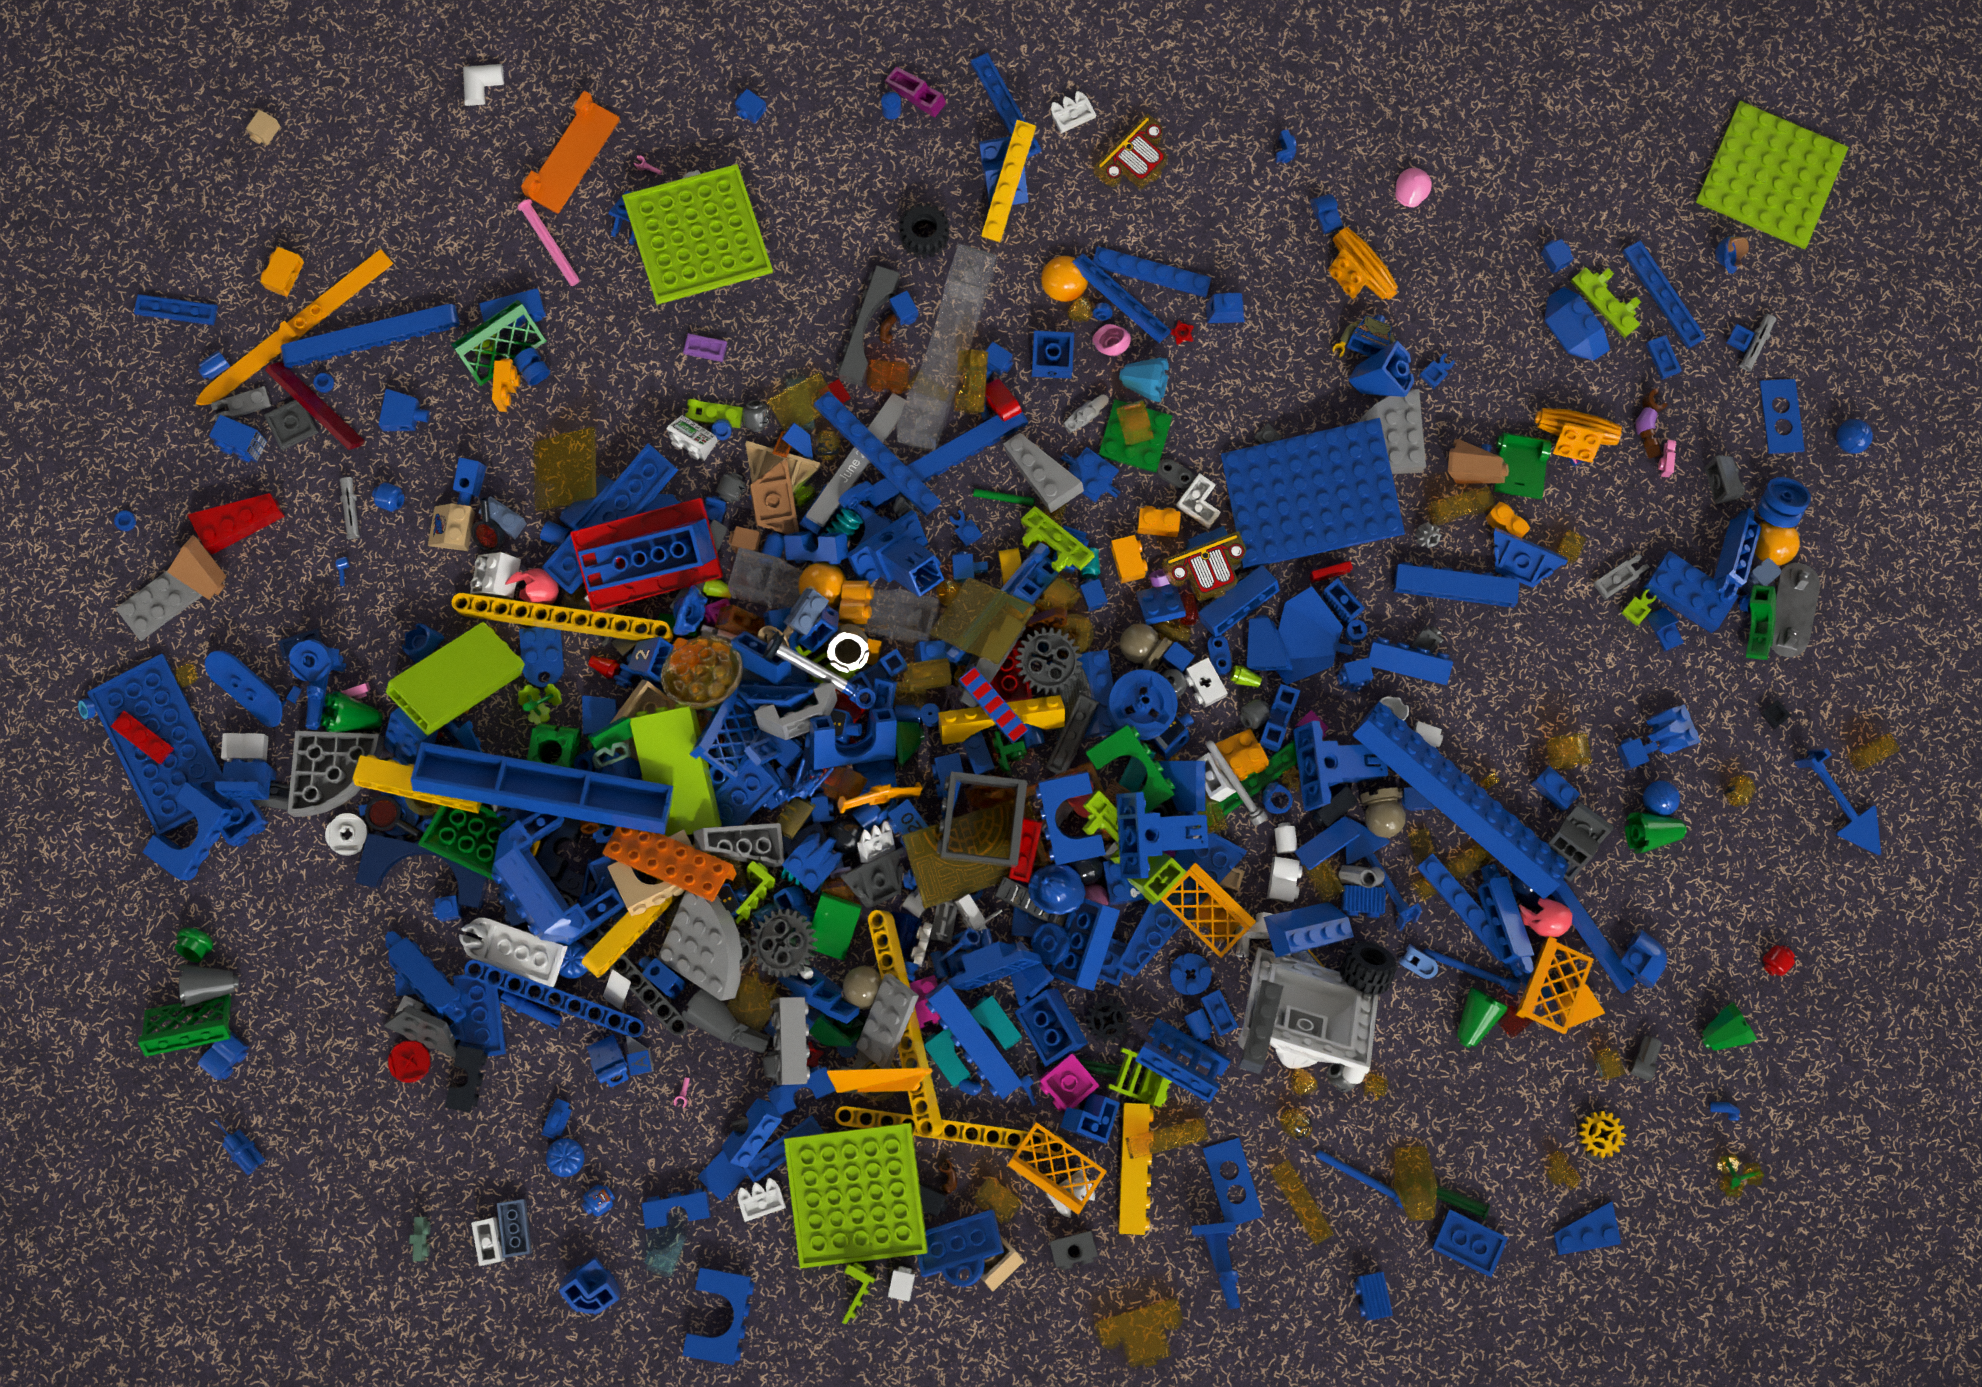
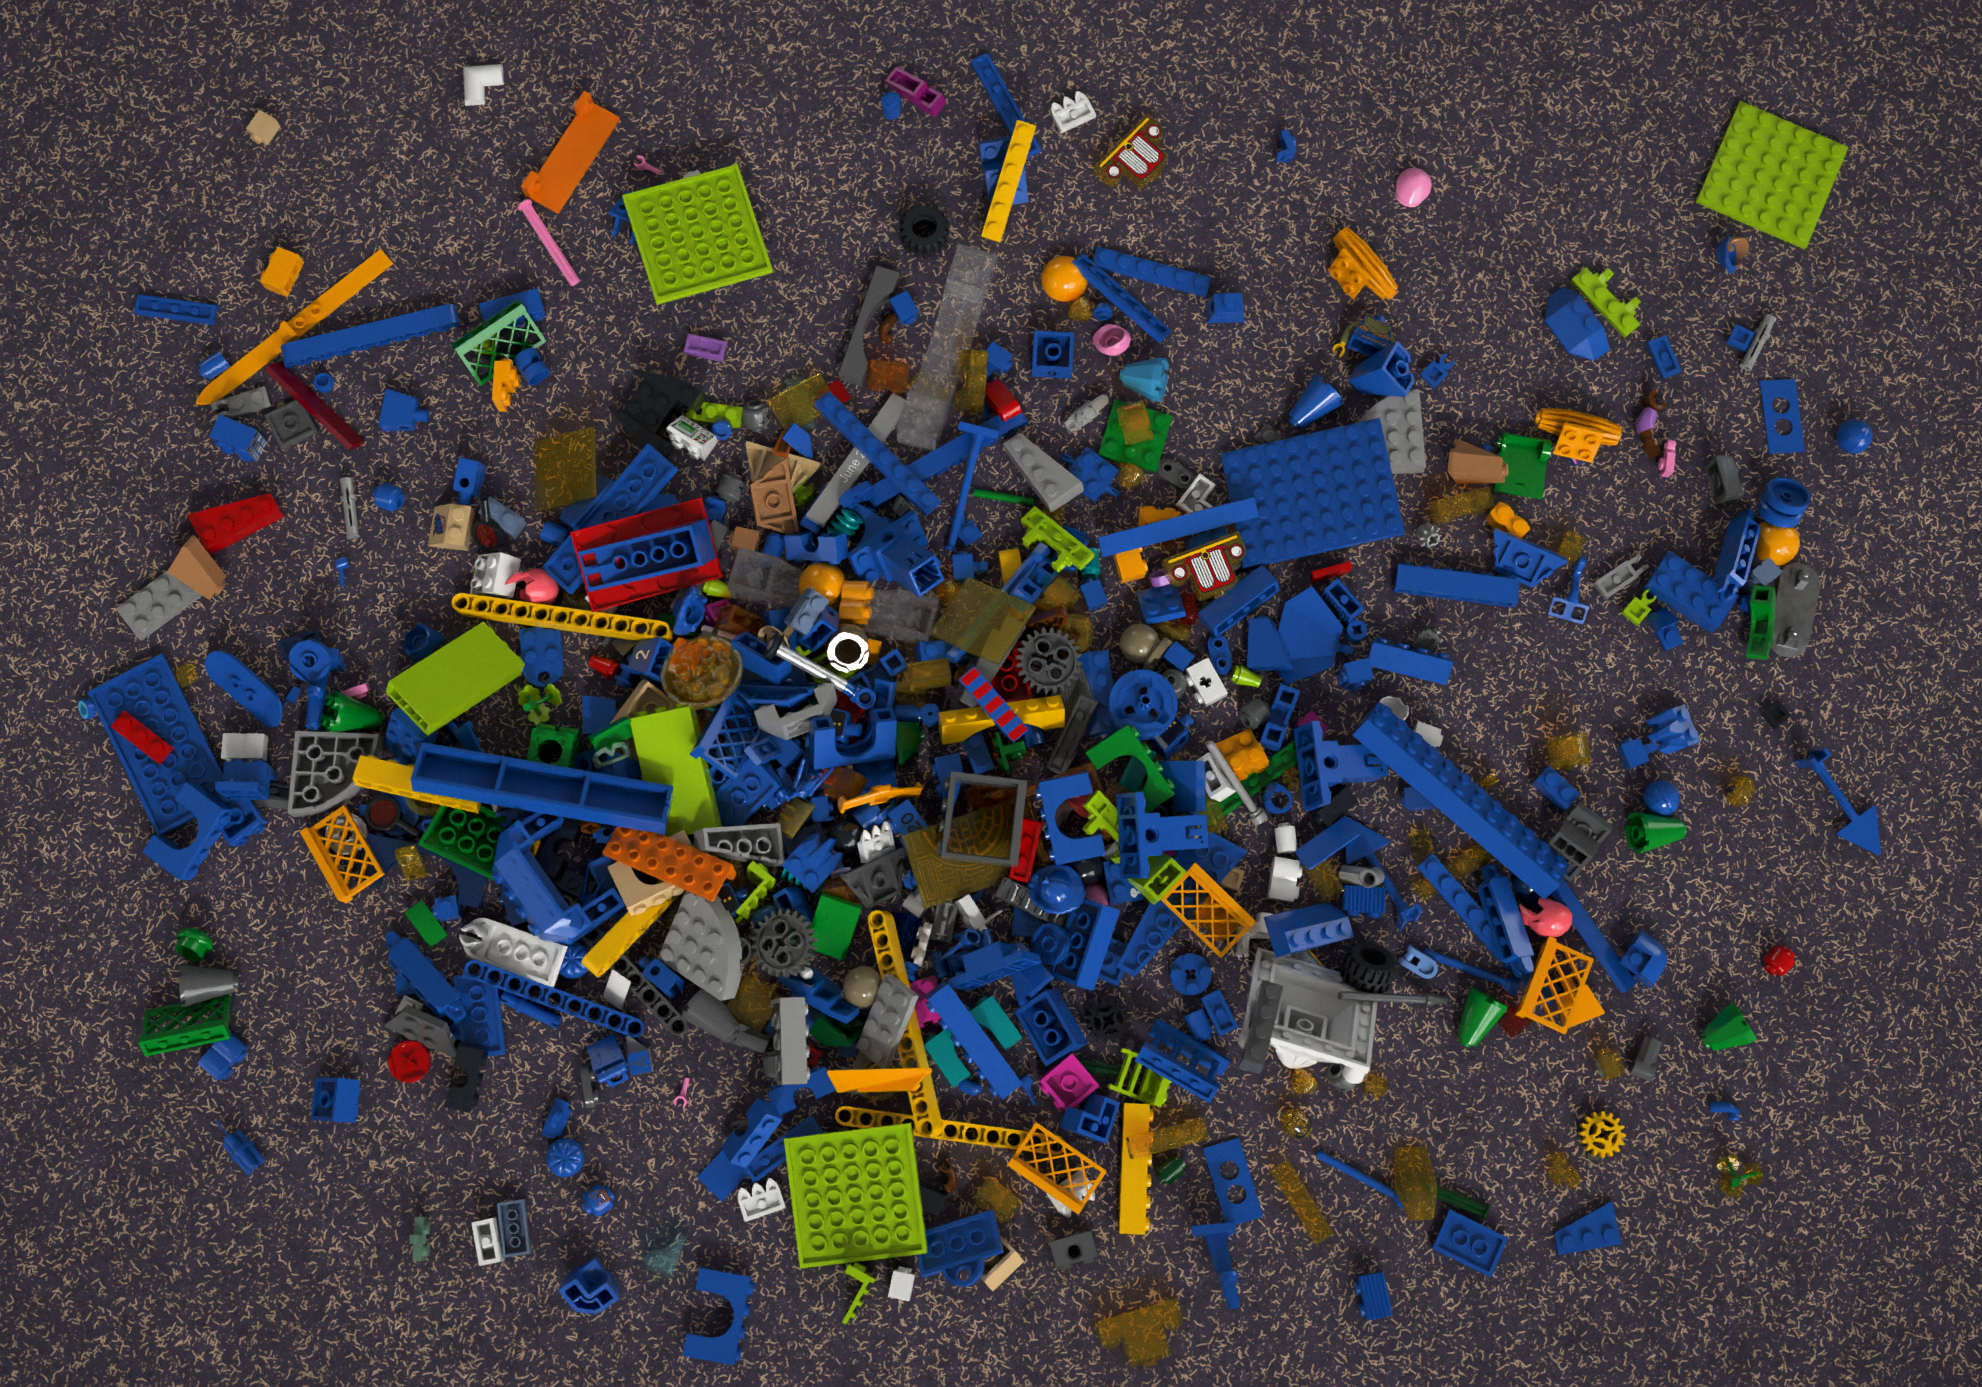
(125, 520): blue tile -> none
(330, 867): none -> light orange fence
(335, 1099): none -> blue slope
(411, 863): none -> clear yellow plate
(425, 923): none -> green slope
(590, 1095): none -> dark grey plate
(654, 406): none -> black wedge
(656, 1210): blue arch -> none
(749, 106): blue brick -> none
(827, 445): clear yellow head -> none
(978, 434): none -> blue tile
(1130, 475): none -> clear yellow cone
(1170, 1170): none -> dark green brick
(1177, 526): none -> blue tile
(1186, 329): red plate -> none
(1314, 403): none -> blue cone
(1326, 212): blue brick -> none
(1384, 813): dark tan tile -> none
(1425, 999): none -> dark grey bar
(1557, 255): blue brick -> none
(1572, 599): none -> blue piece
(1664, 294): blue plate -> none
(1873, 752): clear yellow brick -> none

